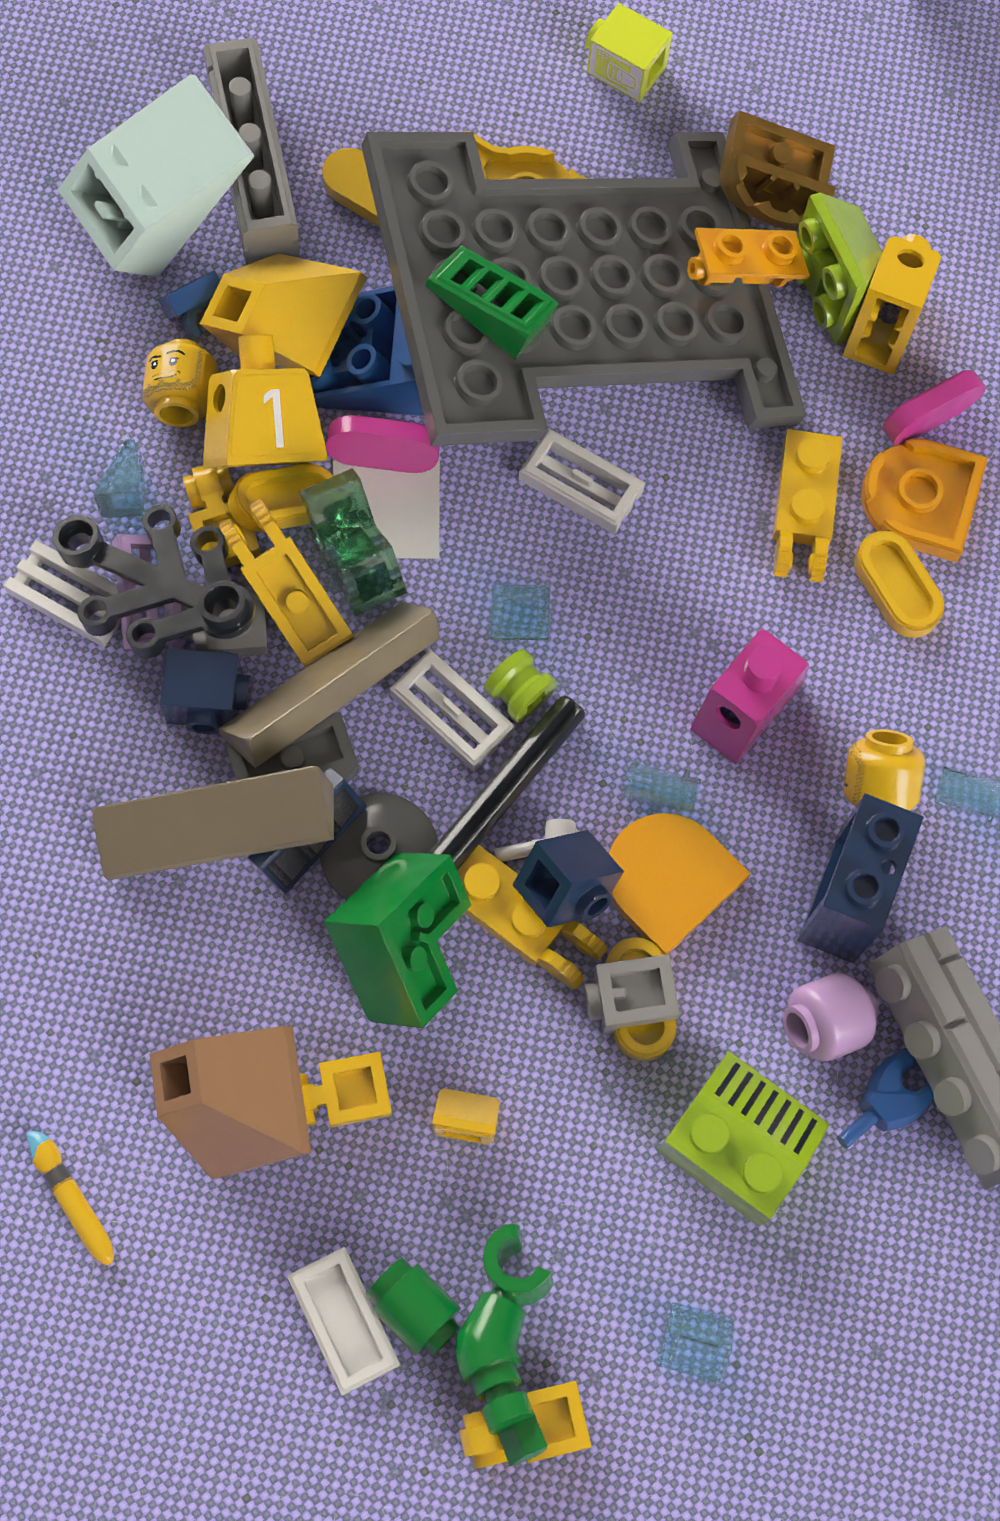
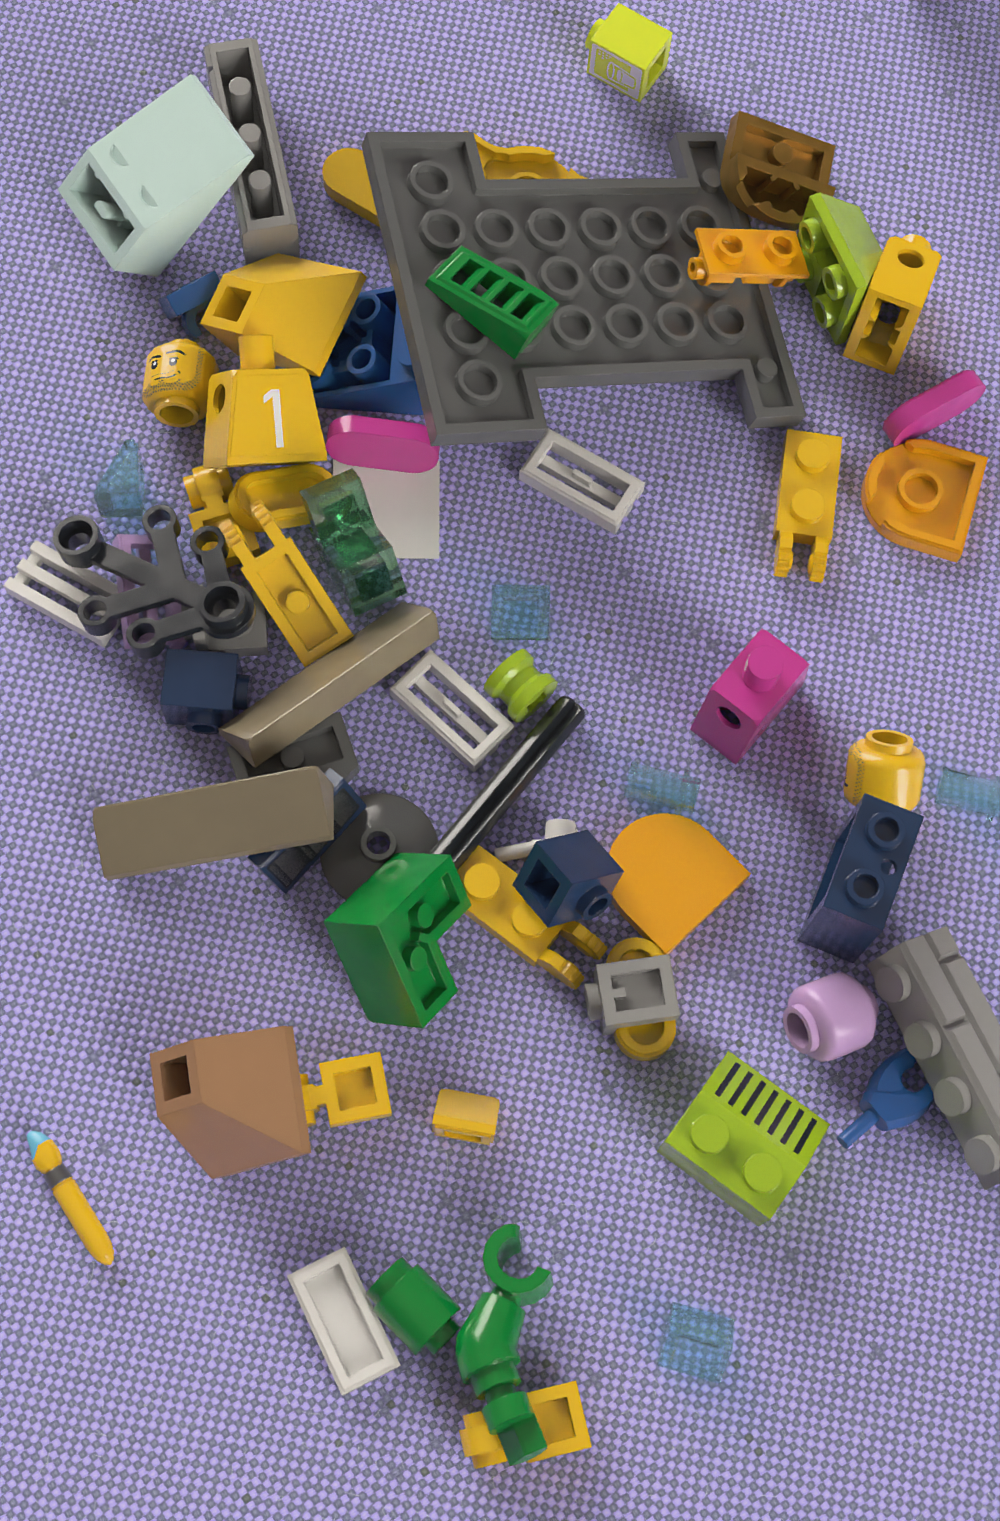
(899, 584): yellow tile -> none

